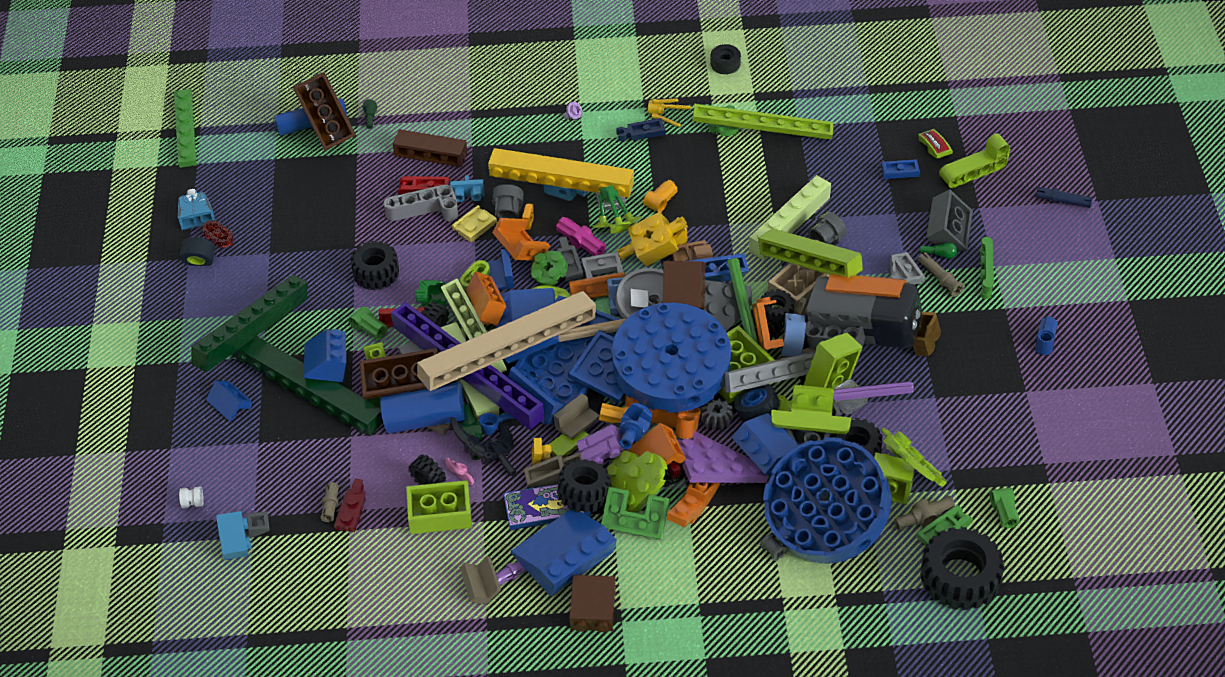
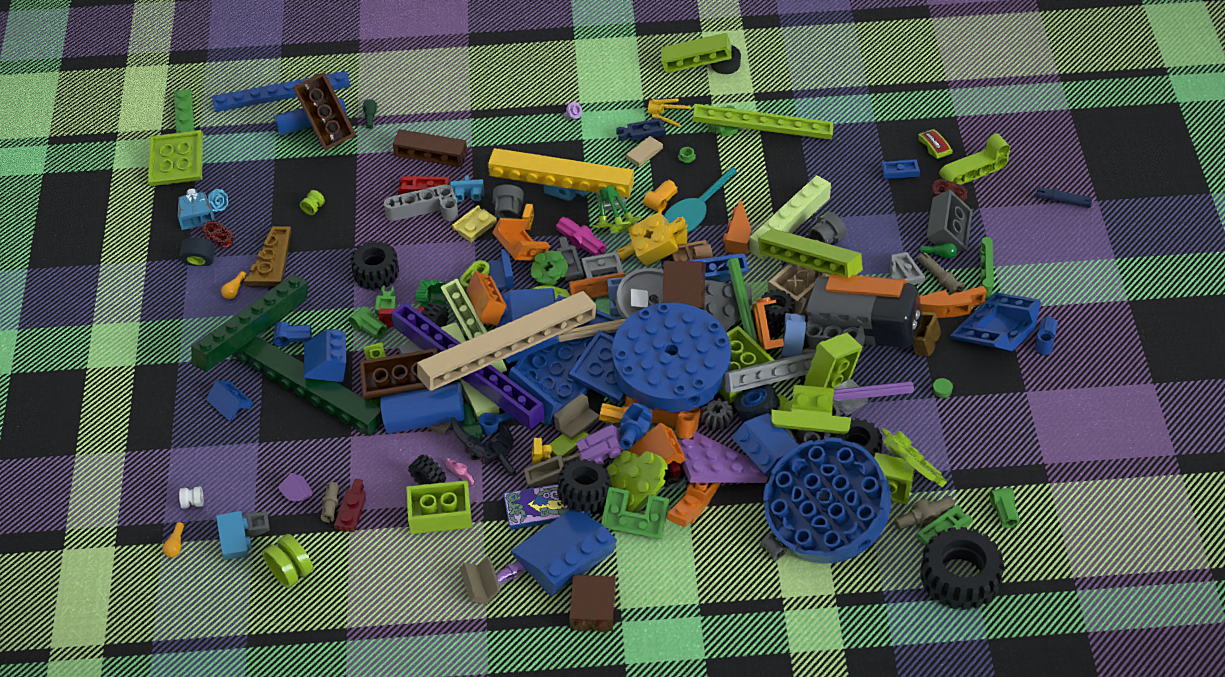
(172, 546): none -> light orange piece
(175, 158): none -> lime plate
(222, 201): none -> medium azure plate
(231, 288): none -> light orange piece
(270, 93): none -> blue plate
(272, 259): none -> pearl gold wing
(285, 333): none -> blue piece
(287, 560): none -> lime wheel
(295, 488): none -> medium lavender brick
(312, 202): none -> lime wheel
(387, 300): none -> bright green plate
(644, 151): none -> tan tile
(686, 155): none -> bright green plate
(694, 209): none -> teal piece
(696, 53): none -> lime brick
(739, 232): none -> orange slope
(942, 388): none -> bright green tile
(946, 185): none -> clear red plate
(954, 304): none -> orange slope
(1000, 322): none -> blue slope

